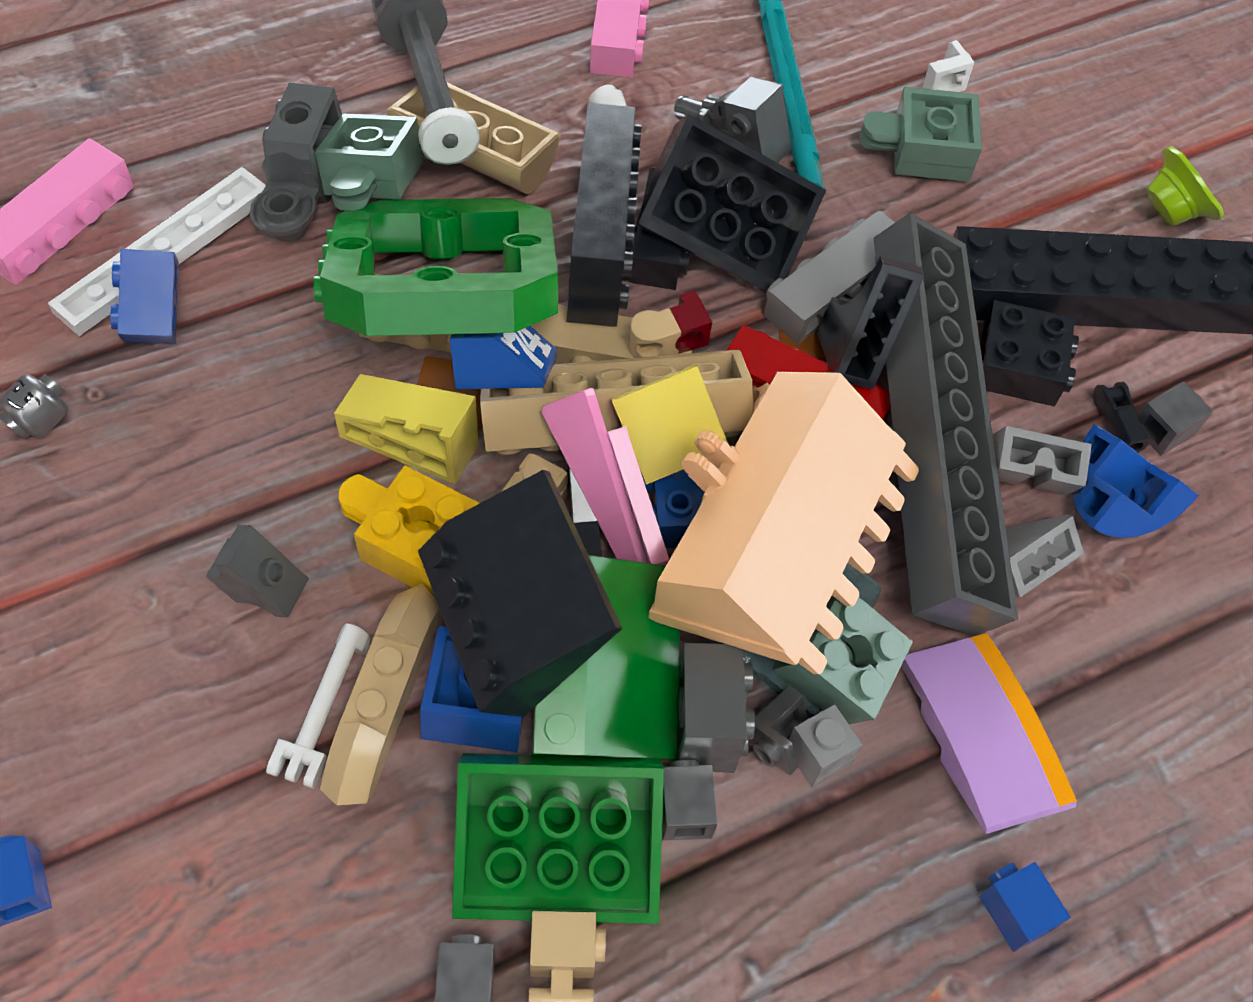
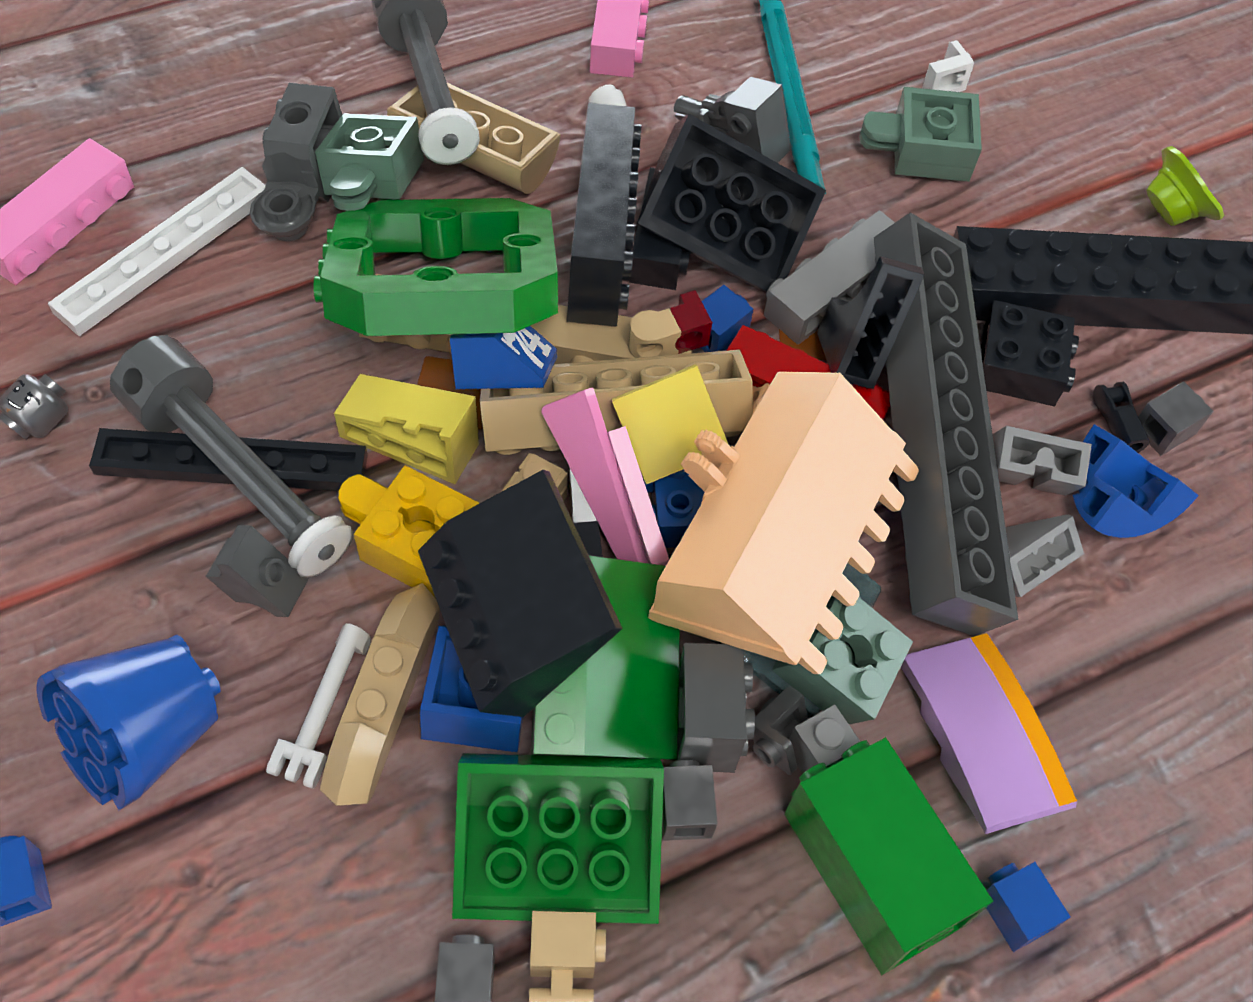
(128, 715): none -> blue cone
(146, 296): brick -> none
(170, 391): none -> dark grey piece
(179, 458): none -> black plate
(728, 315): none -> blue brick
(884, 854): none -> green brick

